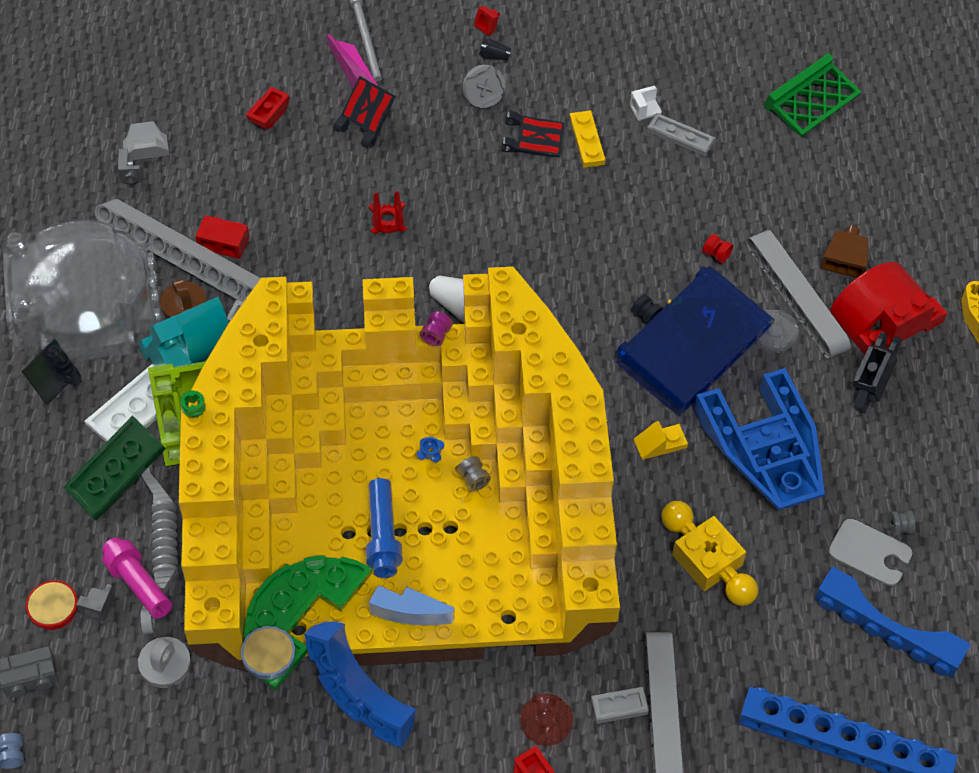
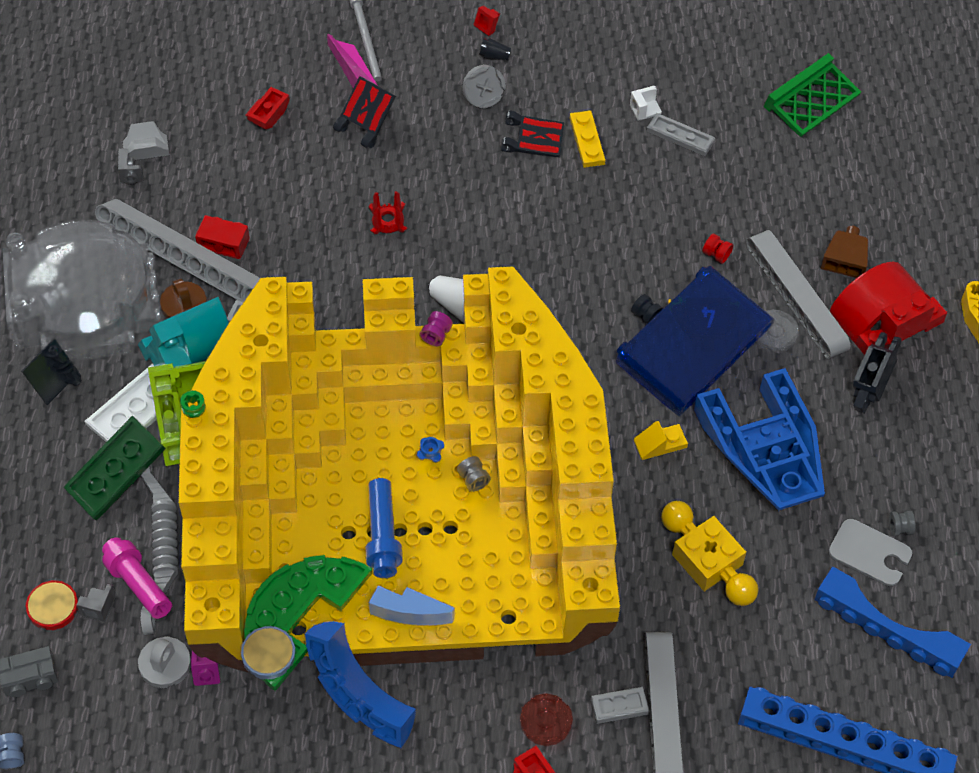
(204, 671): none -> magenta bracket

